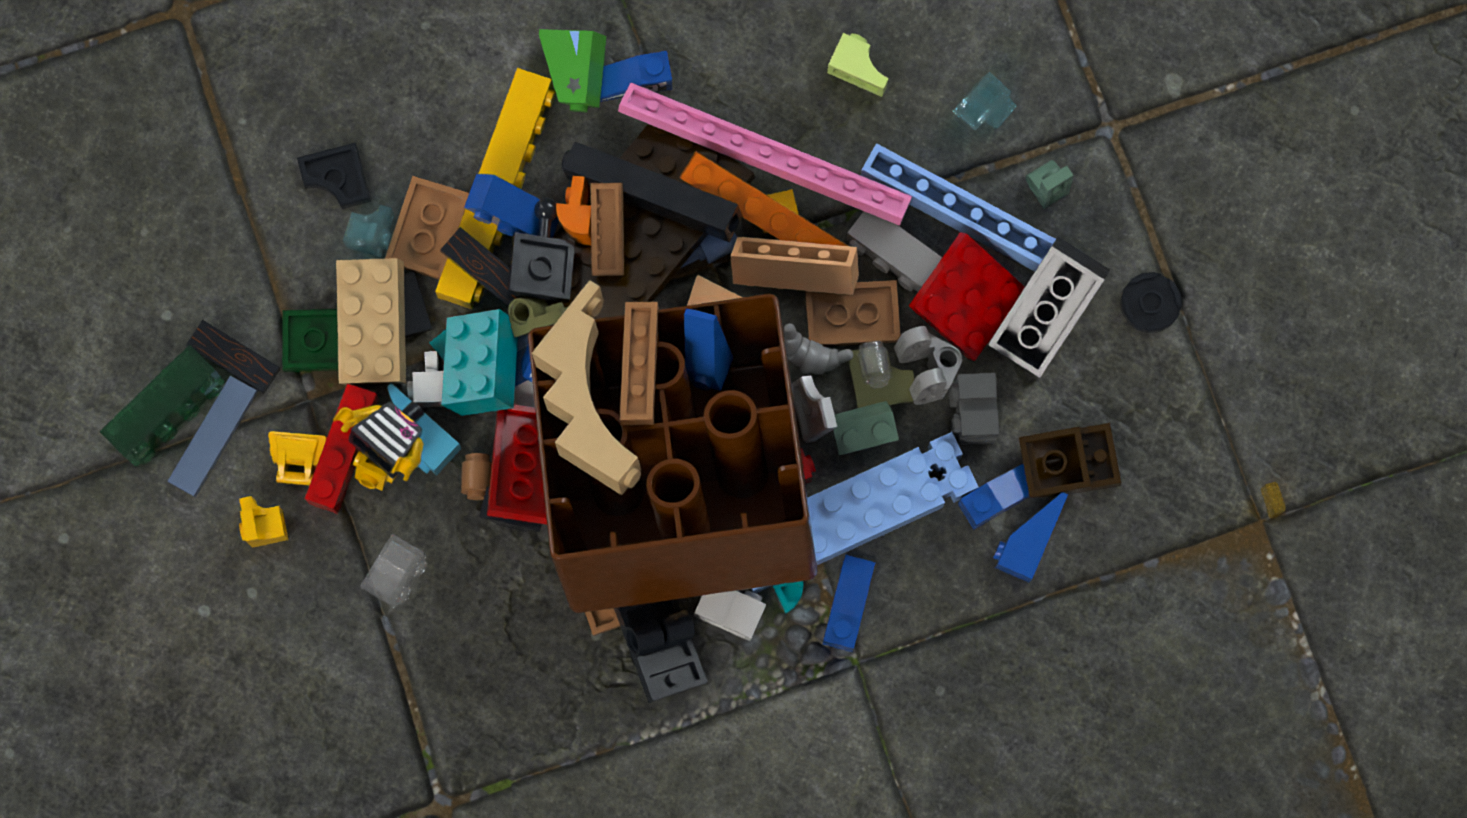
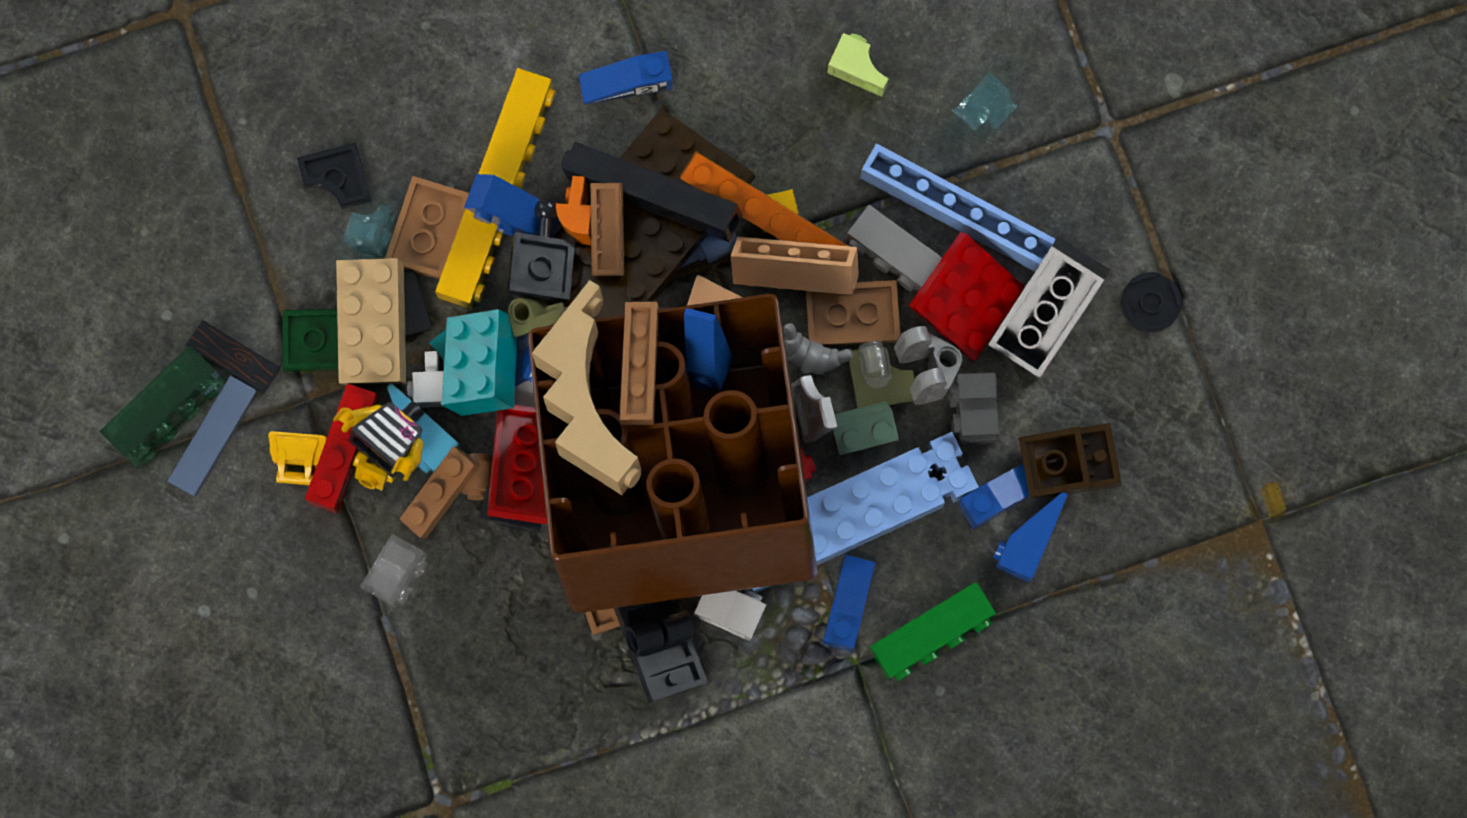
(260, 524): yellow brick -> none
(439, 492): none -> medium nougat plate
(479, 264): black tile -> none
(575, 66): bright green slope -> none
(765, 153): bright pink plate -> none
(789, 594): teal tile -> none
(932, 631): none -> green brick
(1050, 183): sand green plate -> none

